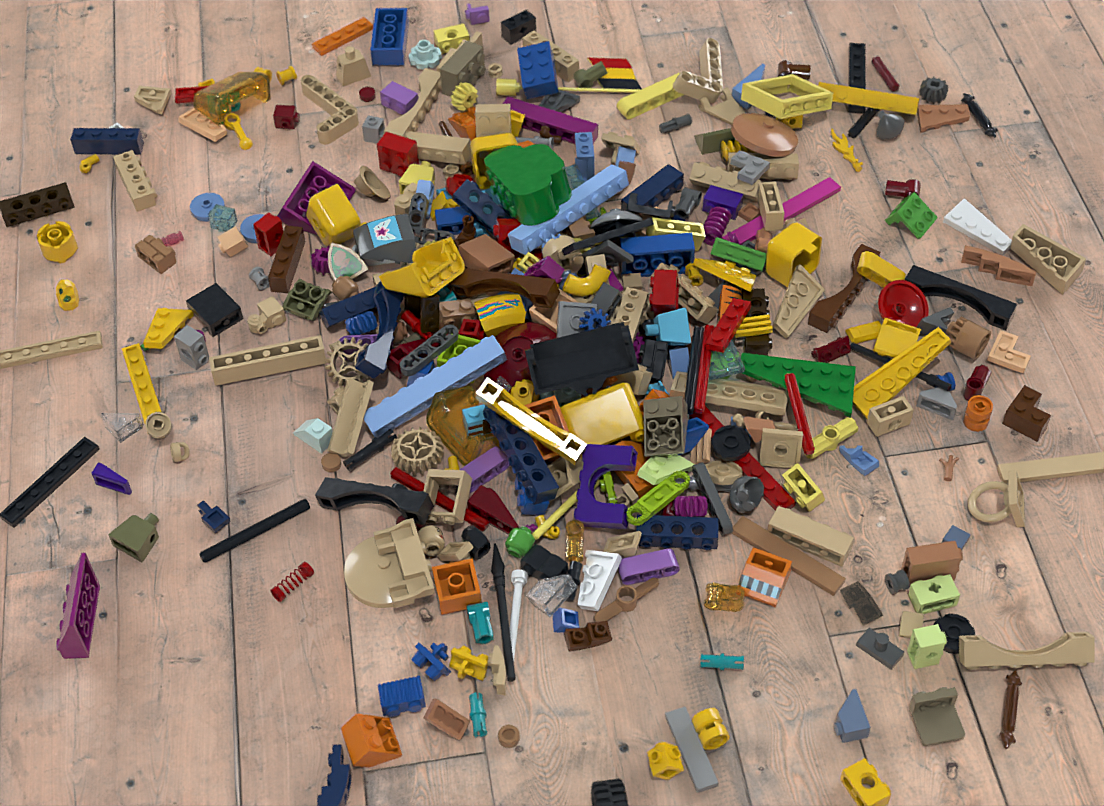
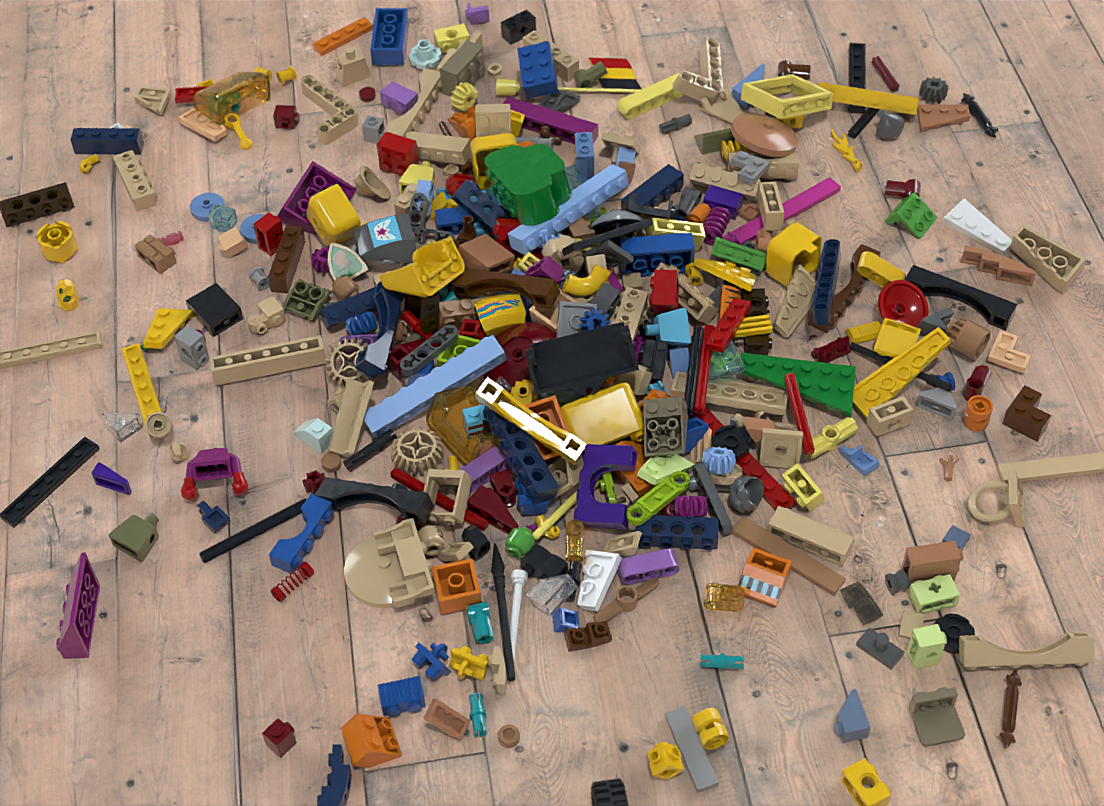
(210, 465): none -> magenta torso
(279, 737): none -> dark red brick
(290, 552): none -> blue arch
(313, 481): none -> dark red gear
(504, 487): none -> dark red piece
(699, 213): none -> orange brick
(719, 460): none -> light blue gear
(826, 282): none -> dark blue beam

